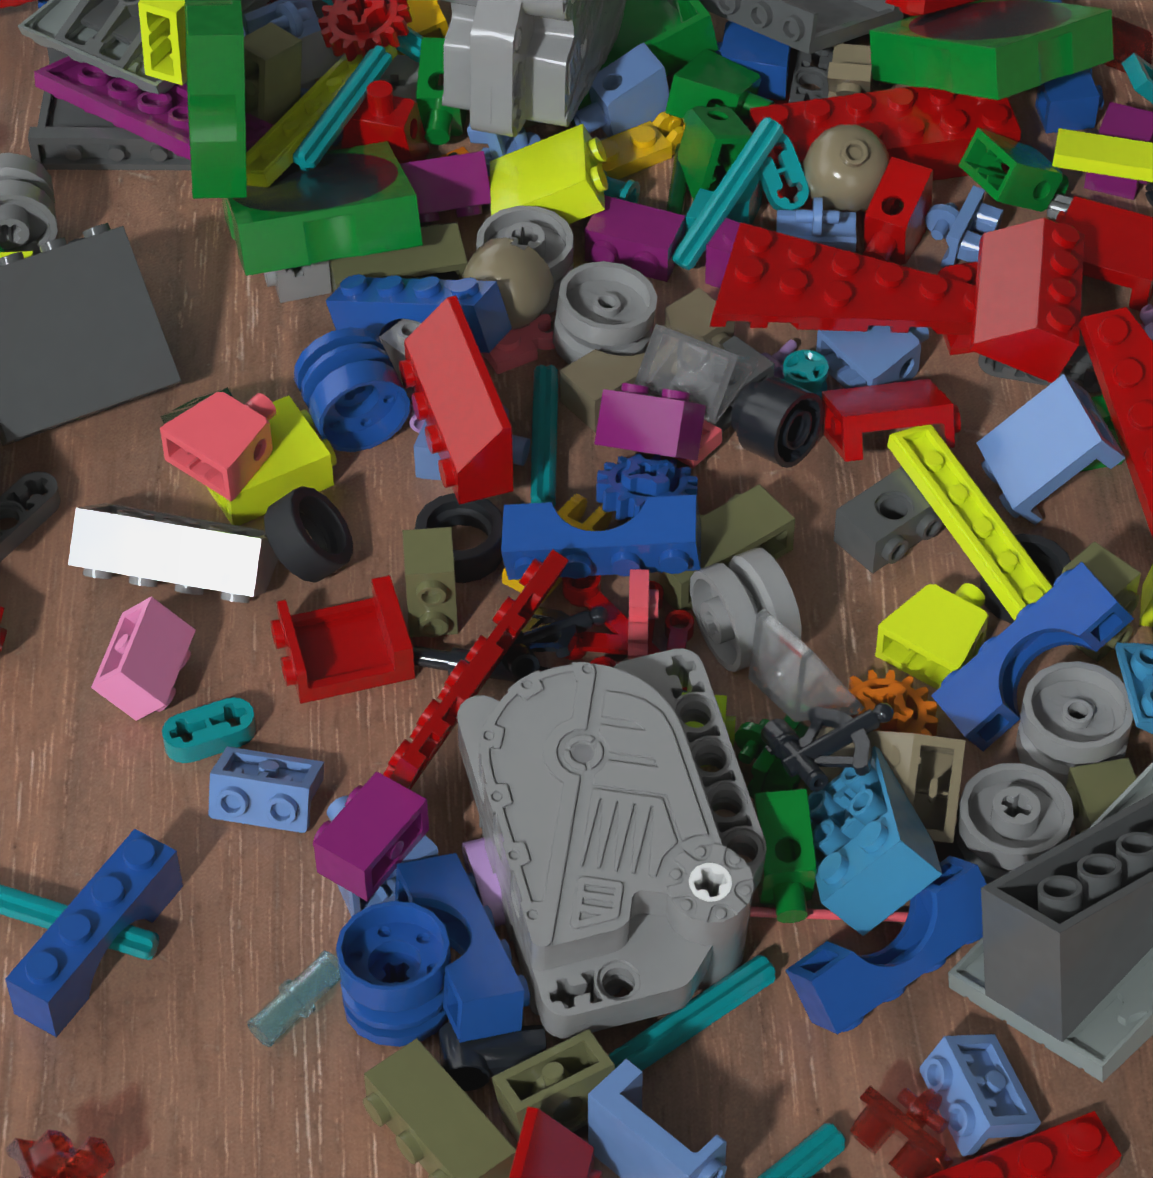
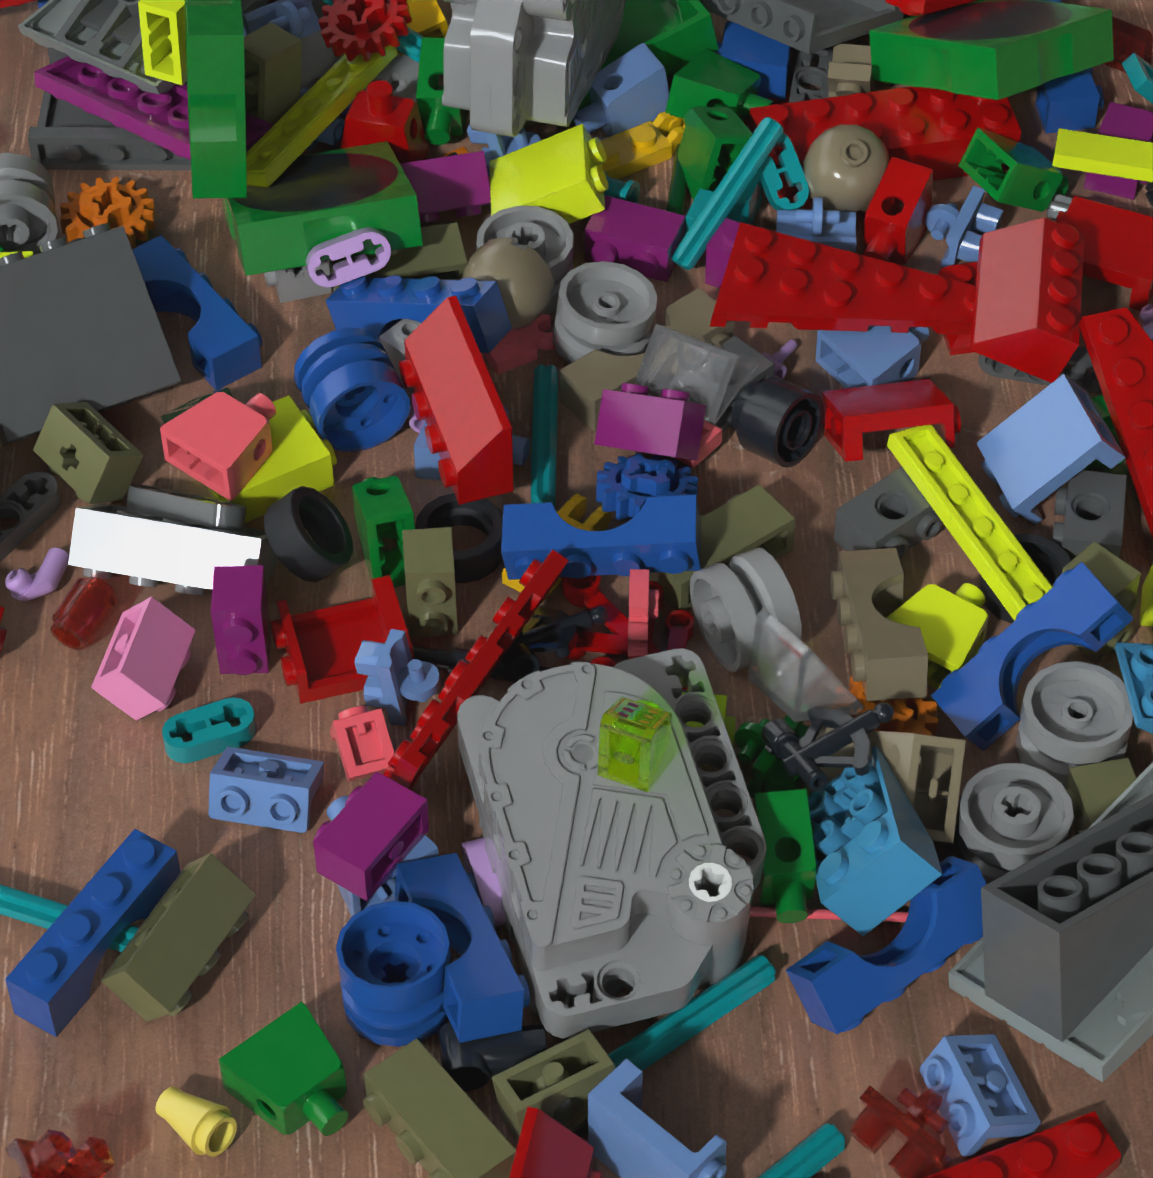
(28, 587): none -> lavender arm
(83, 612): none -> clear red brick
(87, 453): none -> olive brick
(109, 204): none -> orange gear
(180, 939): none -> olive brick
(186, 507): none -> dark grey beam
(199, 1122): none -> light yellow cone
(221, 341): none -> blue arch
(241, 619): none -> magenta brick
(288, 1074): none -> green torso
(295, 999): clear light blue pin -> none
(341, 108): teal axle -> none
(351, 267): none -> lavender beam
(362, 742): none -> coral bracket
(380, 513): none -> green torso
(395, 676): none -> medium blue hips
(633, 742): none -> clear neon green slope
(807, 370): teal wheel -> none
(884, 653): none -> dark tan arch
(1091, 512): none -> dark grey brick

